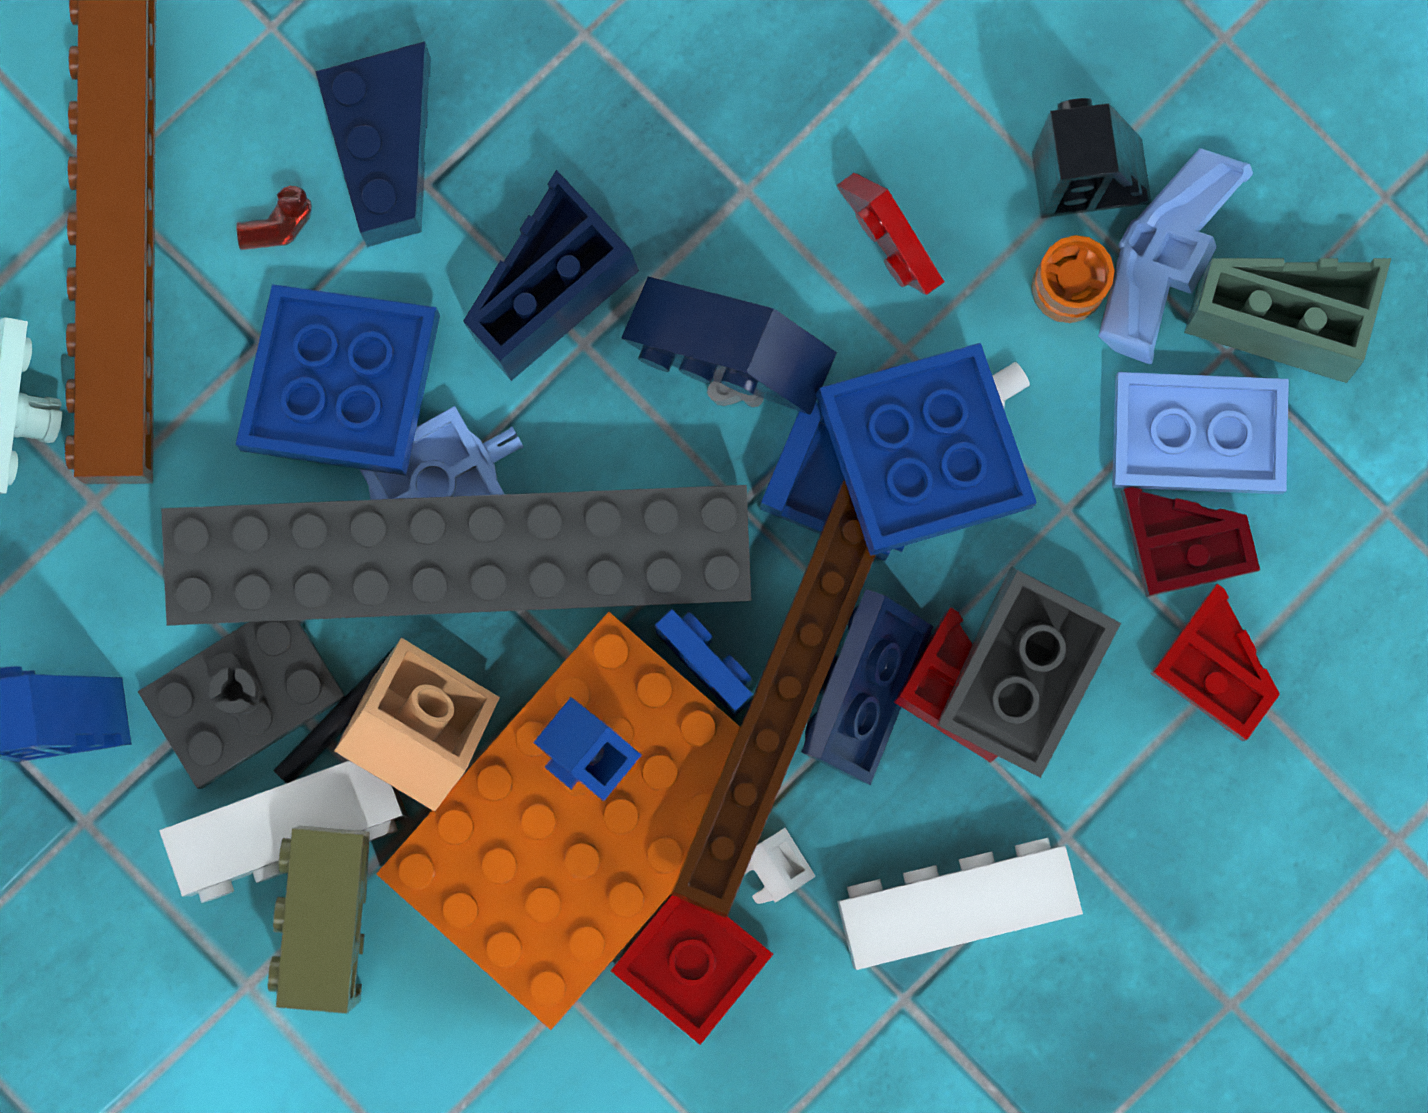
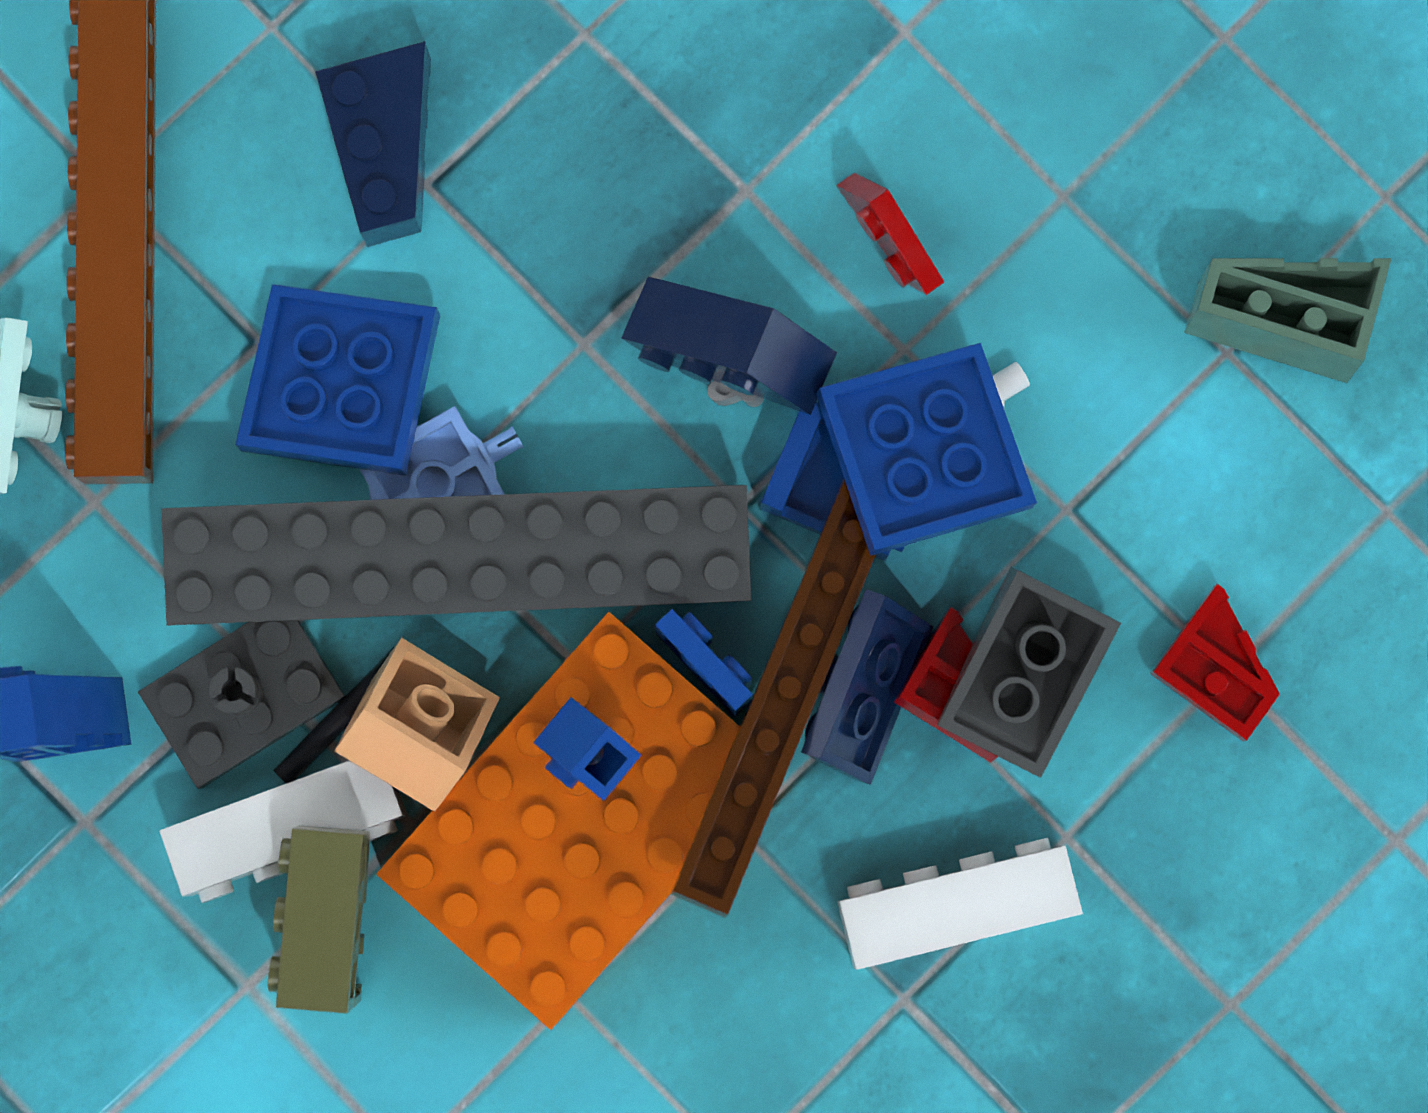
(282, 225): clear red arm -> none
(549, 281): dark blue wedge -> none
(691, 965): red plate -> none
(779, 867): white tile -> none
(1072, 279): orange wheel -> none
(1088, 161): black wedge -> none
(1166, 251): light blue plate -> none
(1186, 543): dark red wing -> none
(1200, 433): light blue plate -> none

